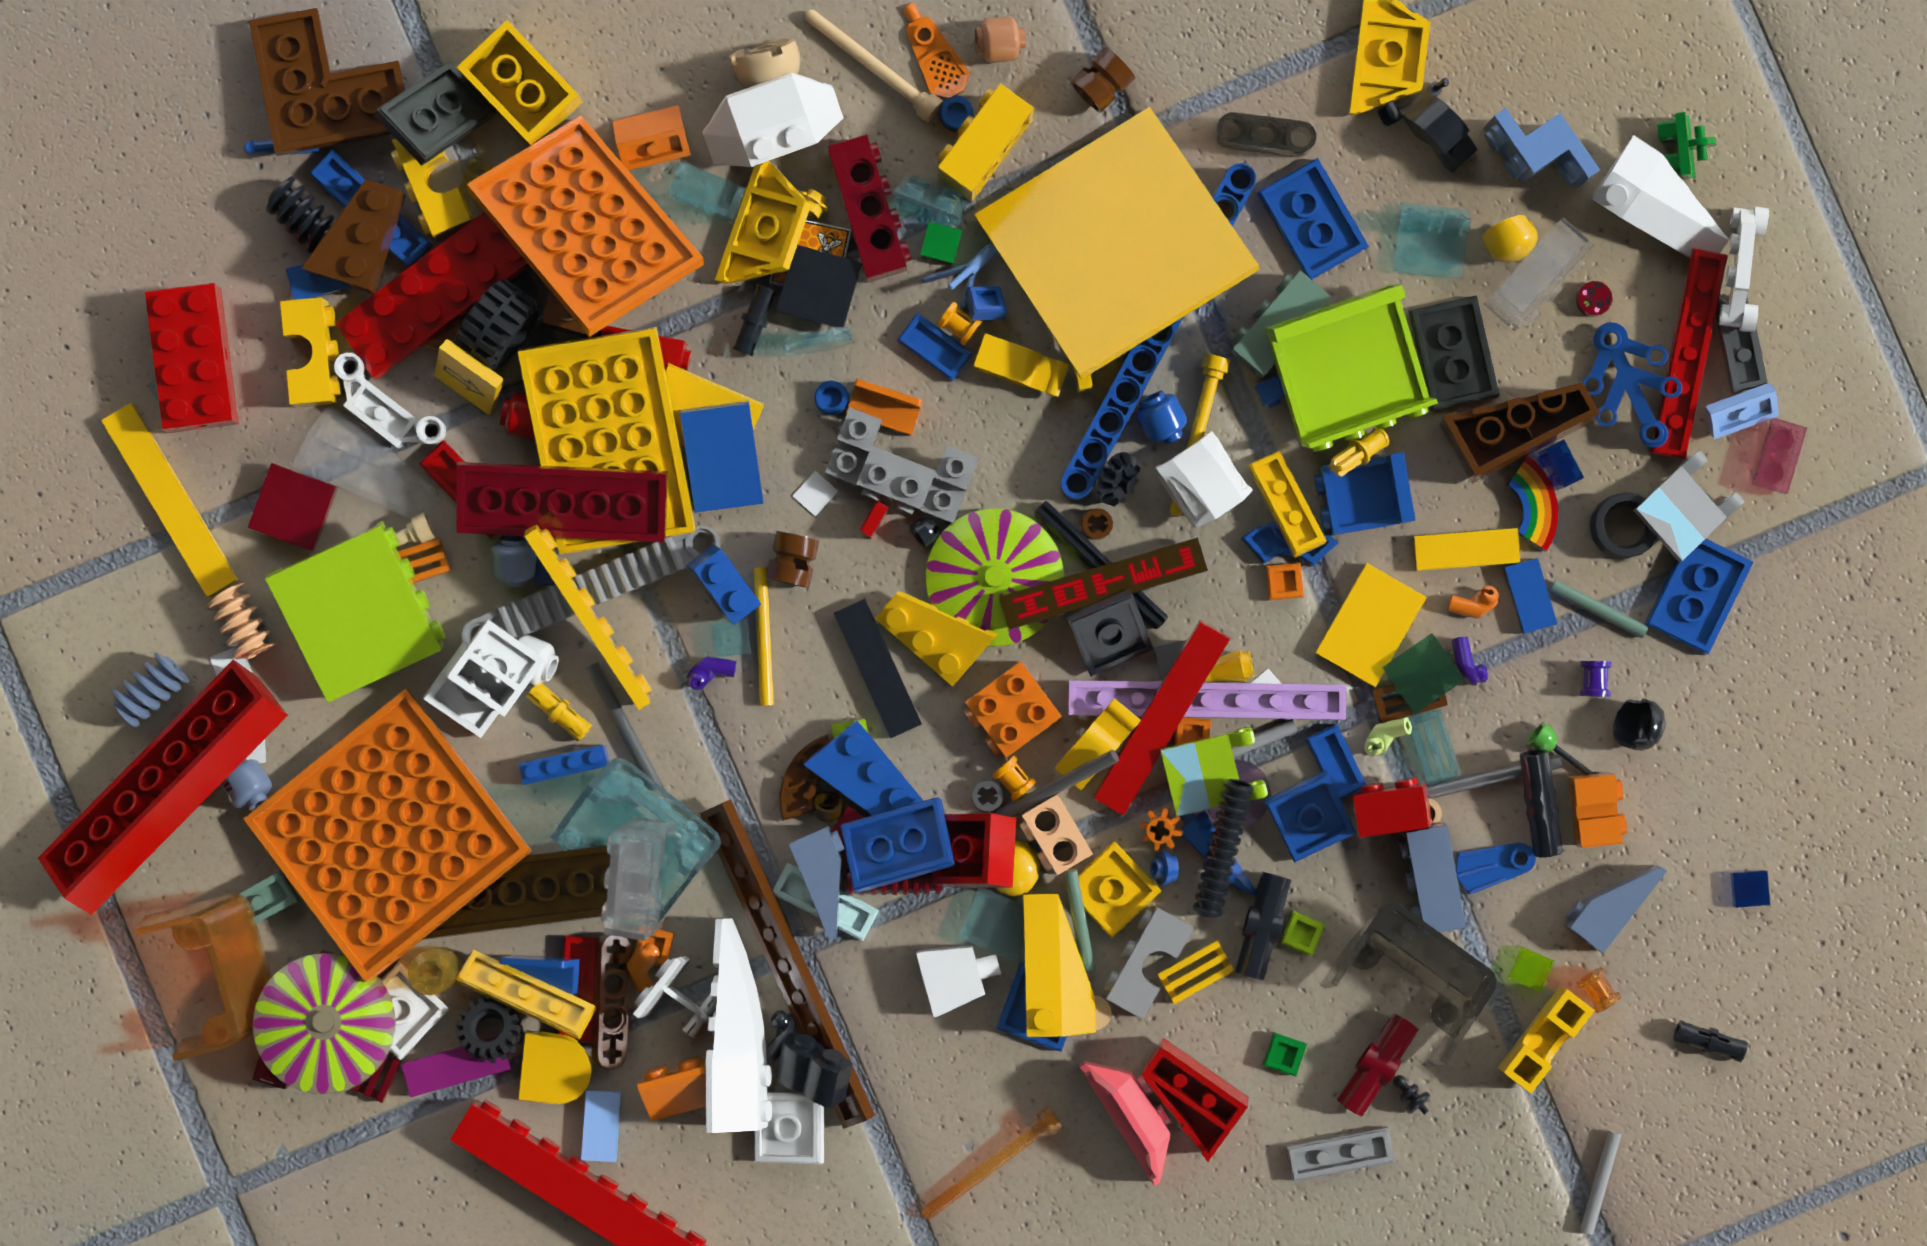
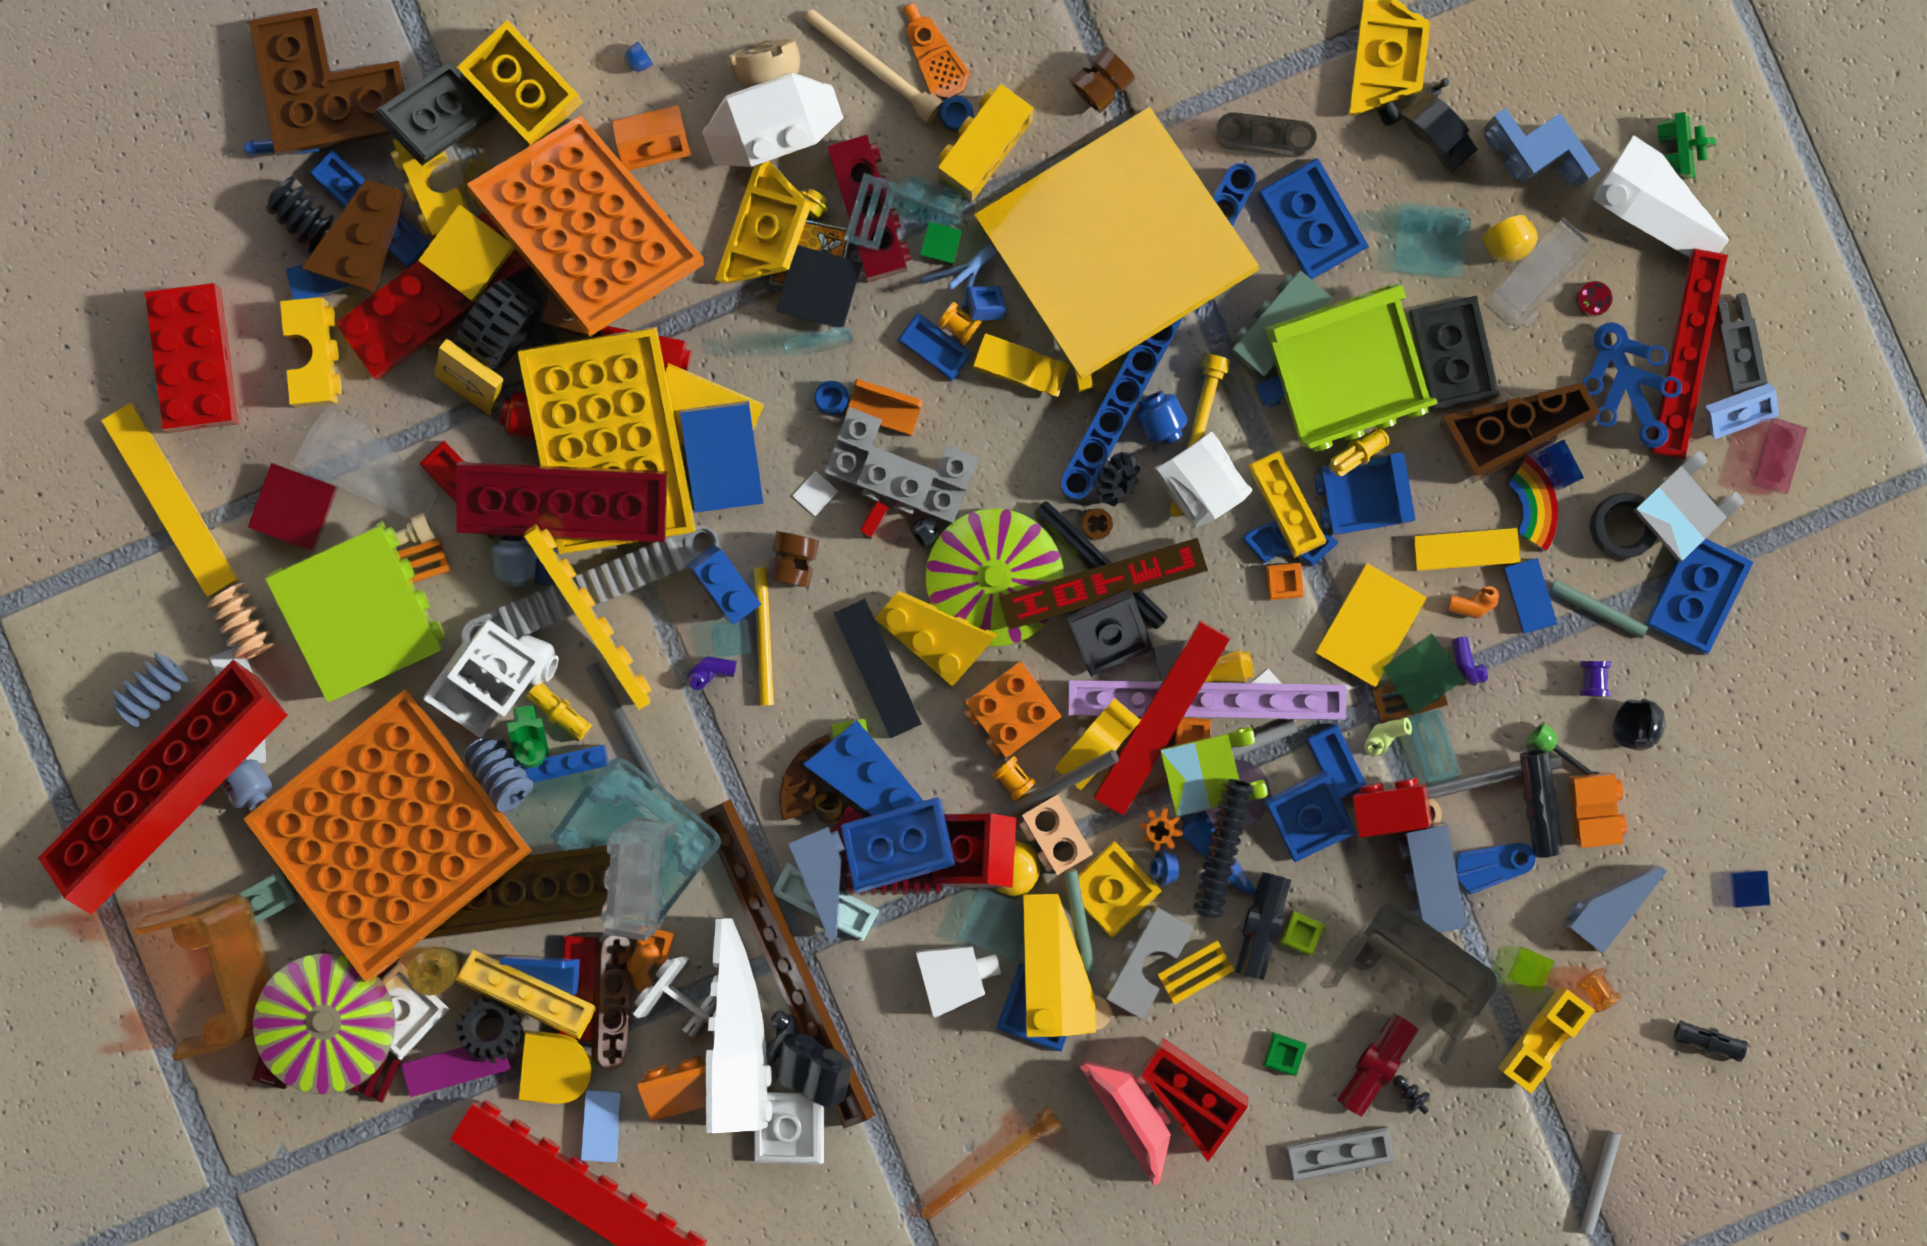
(380, 410): white plate -> none
(467, 253): none -> yellow tile
(498, 772): none -> sand blue piece
(528, 737): none -> green hips
(637, 58): none -> blue hinge
(707, 192): clear light blue hinge -> none
(754, 320): black pin -> none
(879, 184): none -> clear light blue tile
(987, 784): dark grey bush -> none
(999, 39): nougat head -> none
(1741, 245): white plate -> none

